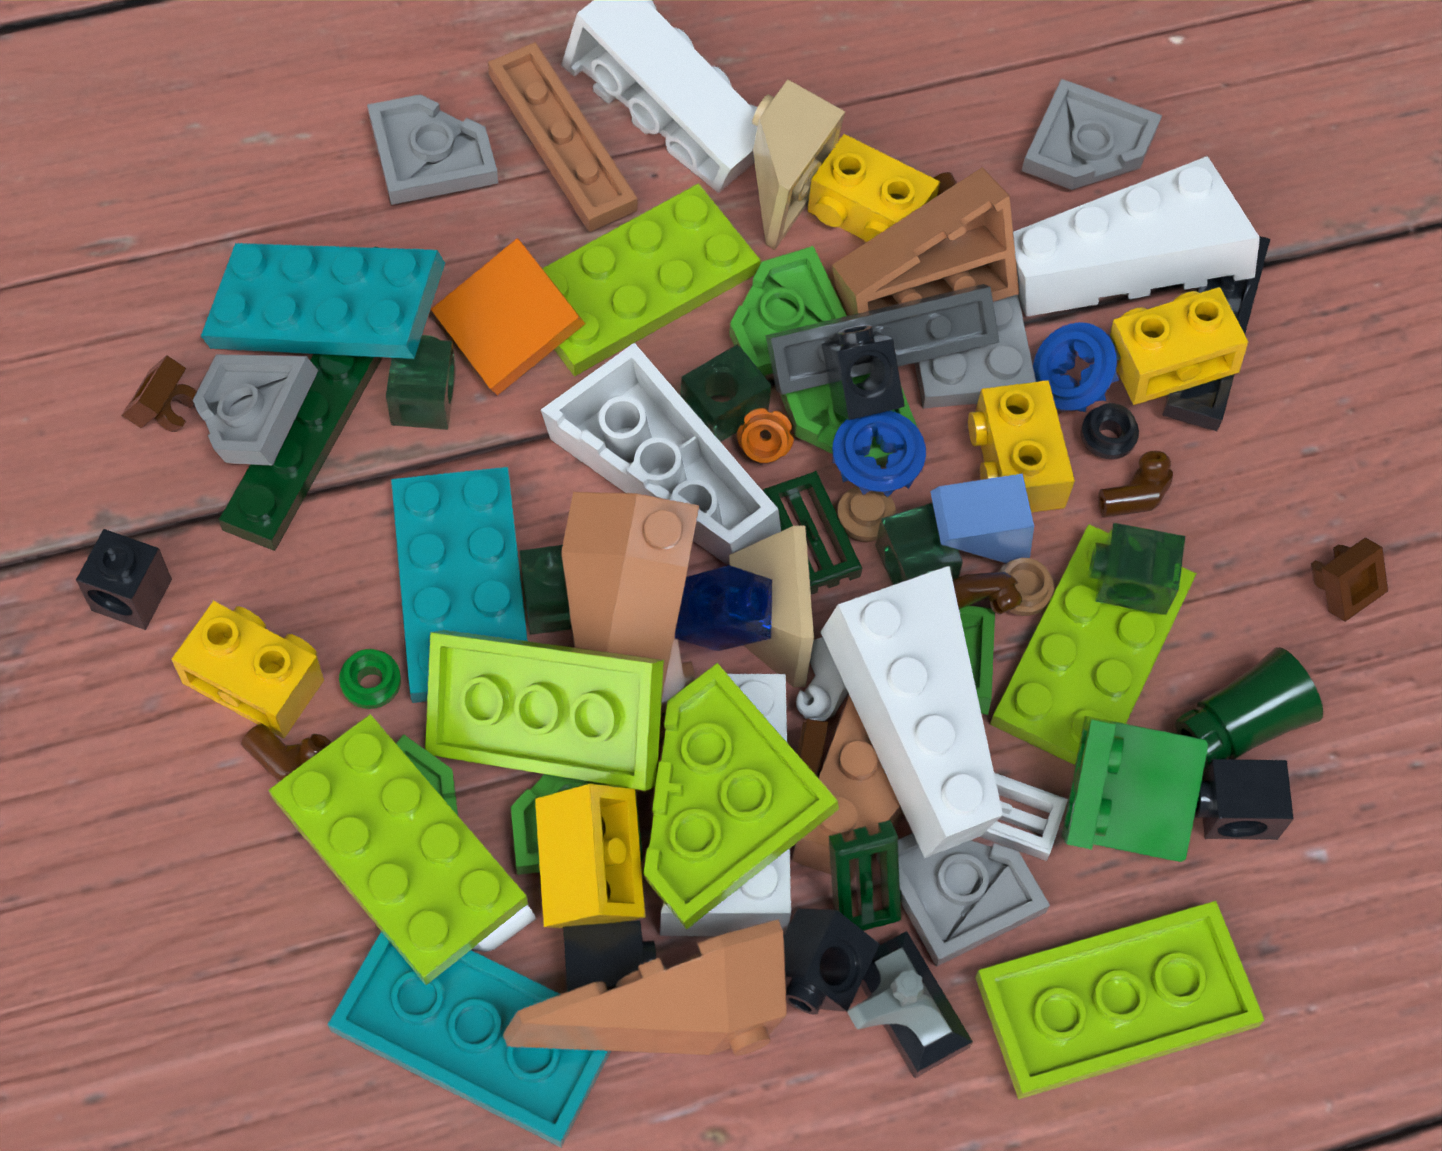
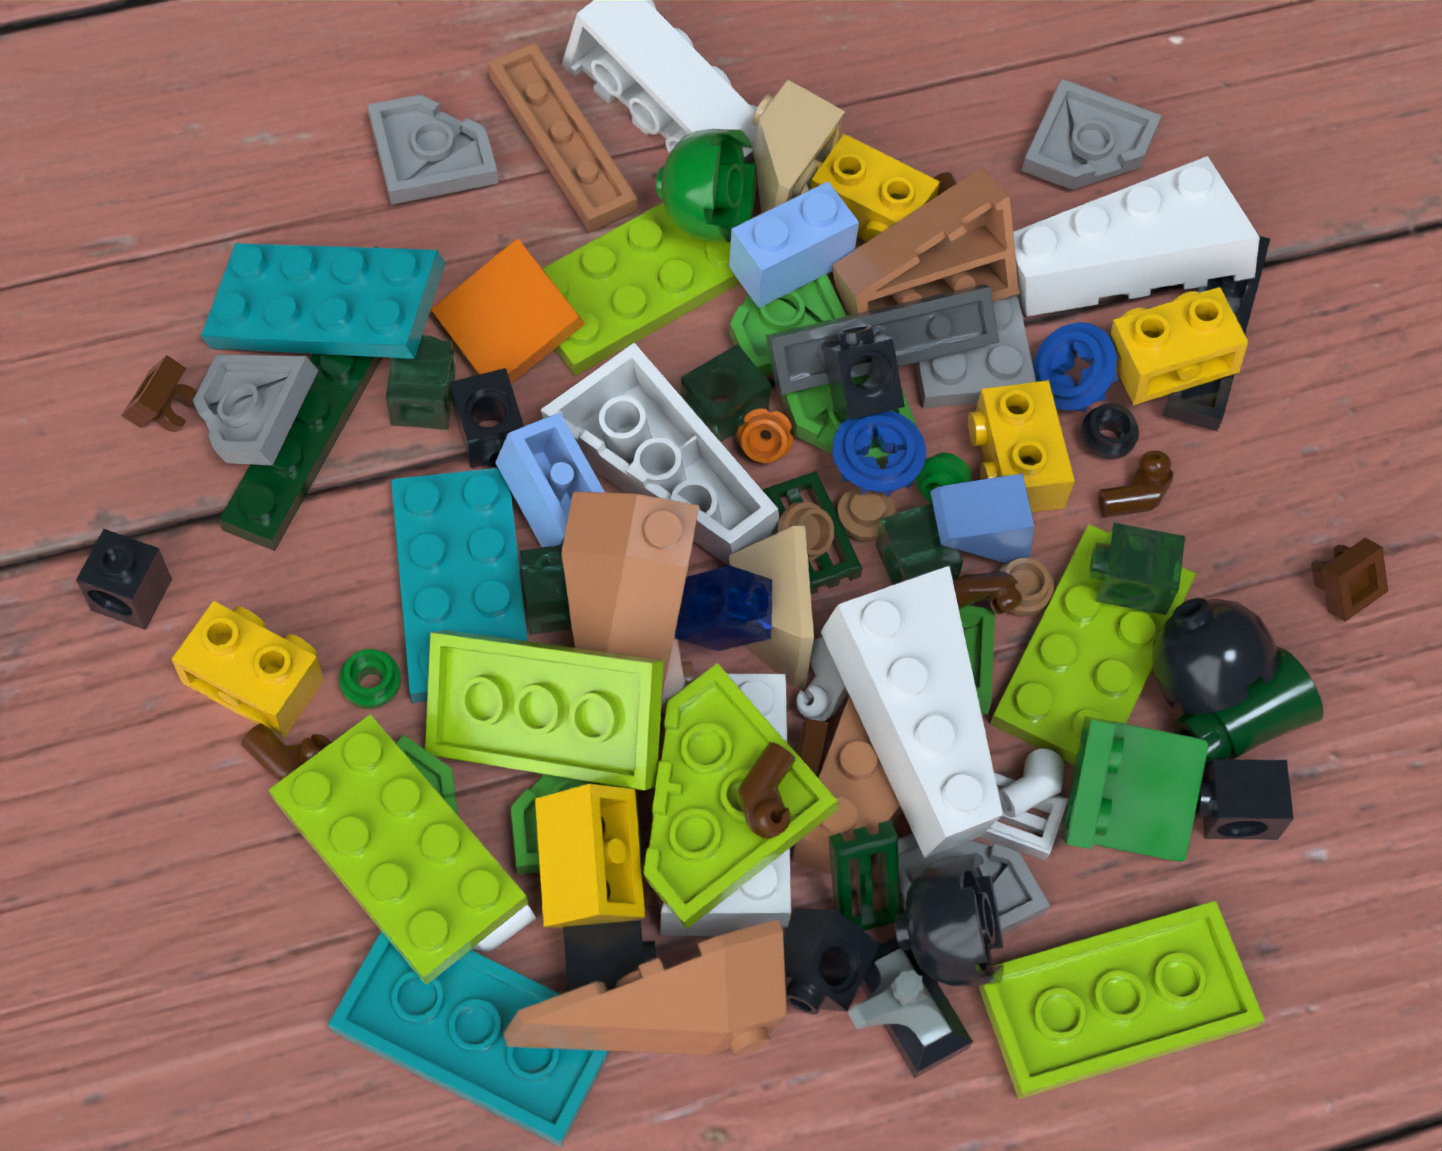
(482, 399): none -> black brick
(542, 472): none -> light blue brick
(708, 184): none -> green cylinder
(760, 792): none -> reddish brown arm
(792, 244): none -> light blue brick
(817, 524): none -> medium nougat plate
(941, 471): none -> green plate
(952, 923): none -> black cylinder
(1040, 781): none -> white arm
(1212, 654): none -> black cylinder

